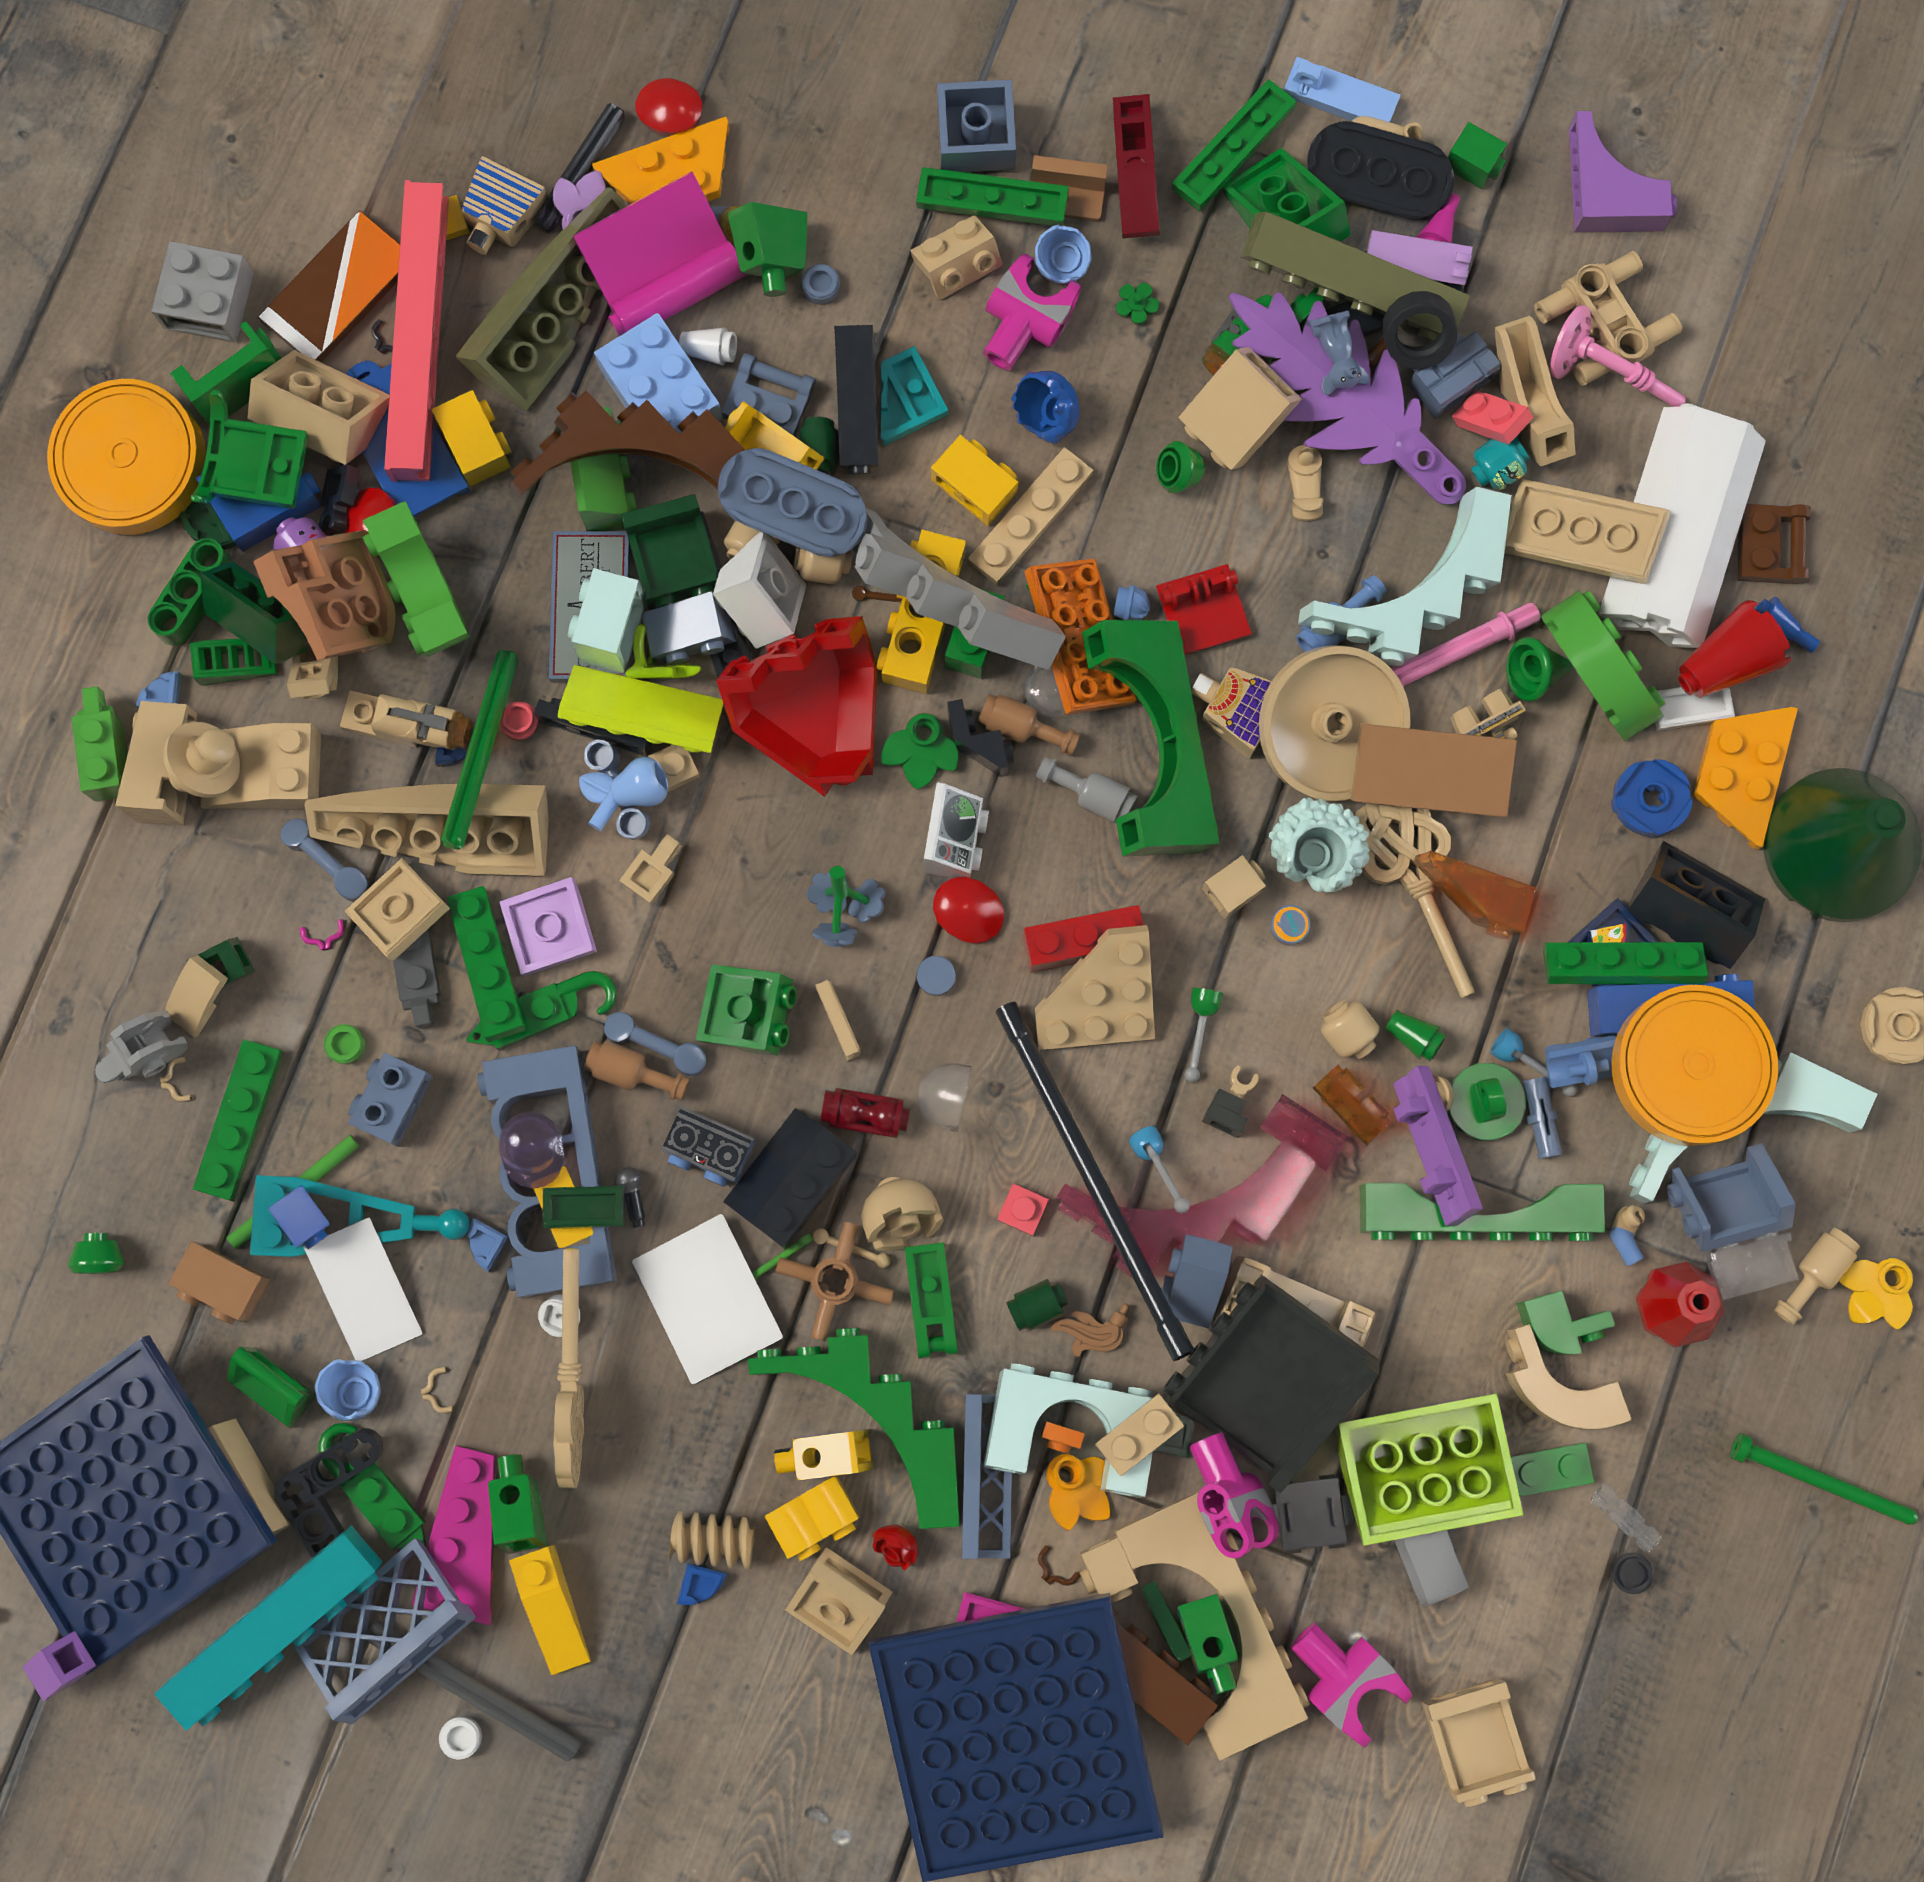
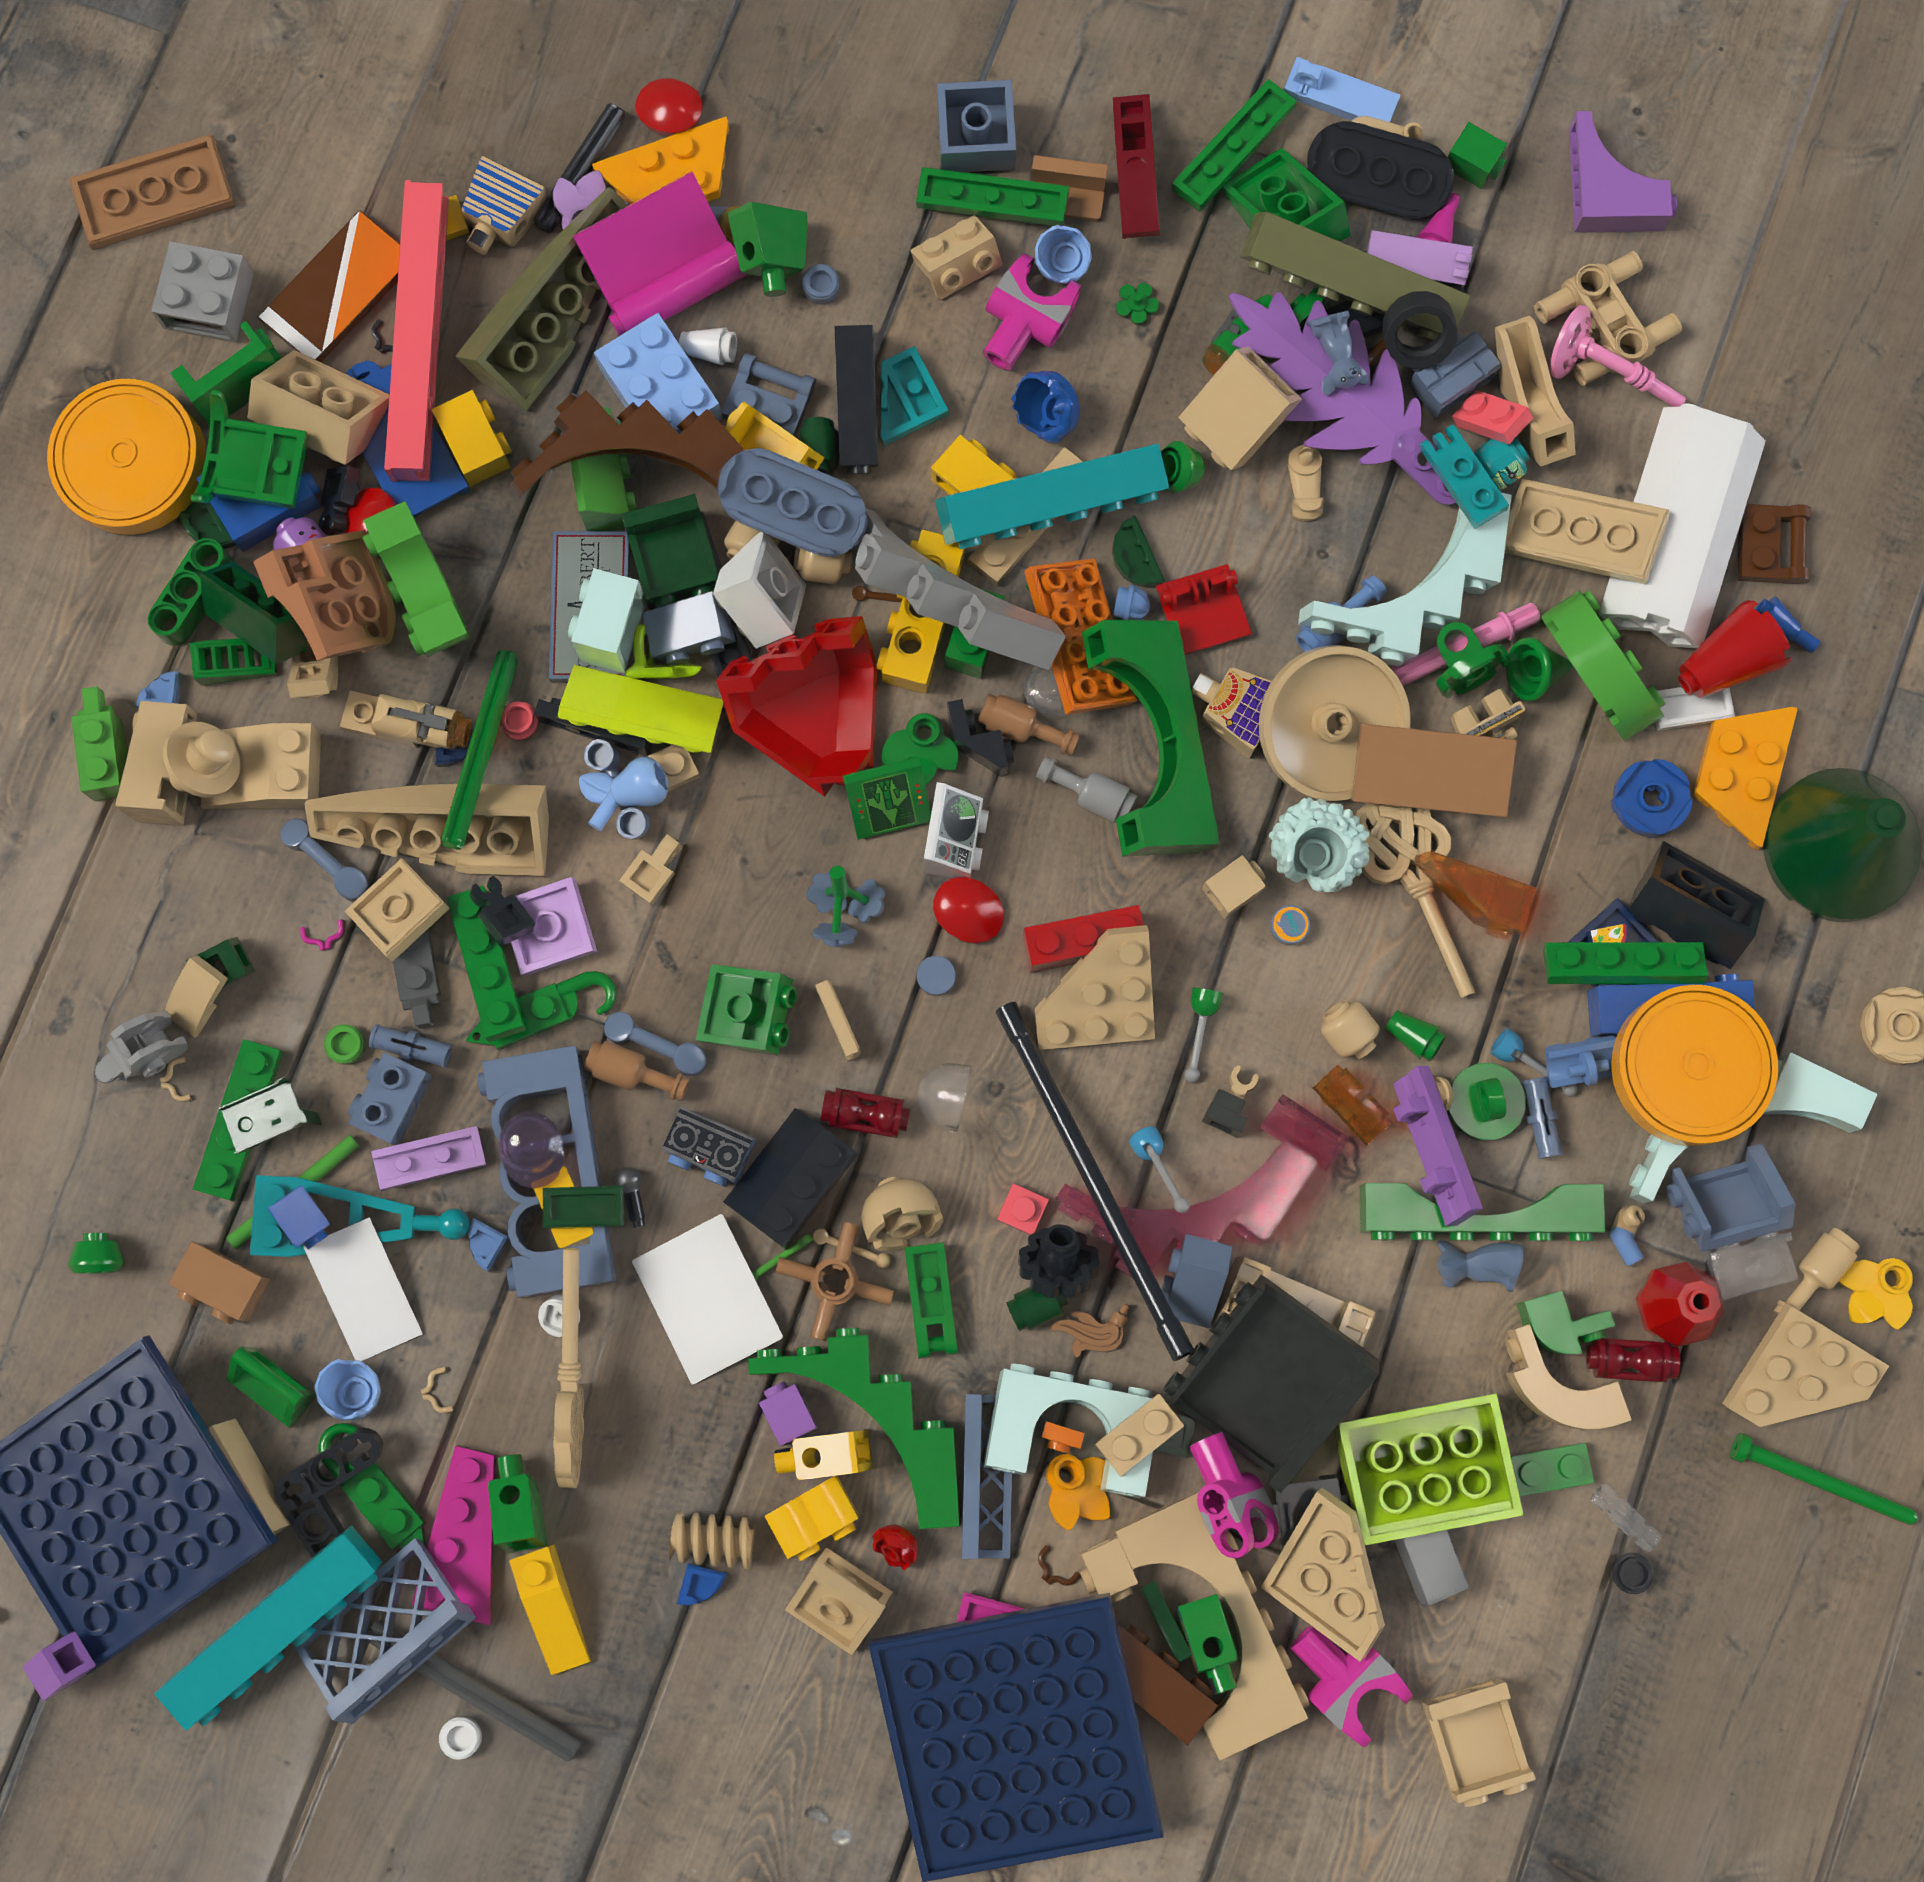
(152, 191): none -> medium nougat tile
(265, 1115): none -> piece
(385, 1038): none -> sand blue pin
(428, 1158): none -> lavender hinge
(502, 916): none -> black plate
(787, 1412): none -> medium lavender brick
(887, 798): none -> tile
(1052, 494): none -> teal brick
(1058, 1262): none -> black plant
(1134, 556): none -> dark green tile
(1328, 1576): none -> tan plate
(1464, 477): none -> teal hinge
(1469, 666): none -> green tile
(1487, 1264): none -> sand blue animal
(1654, 1360): none -> dark red piece
(1802, 1372): none -> tan plate

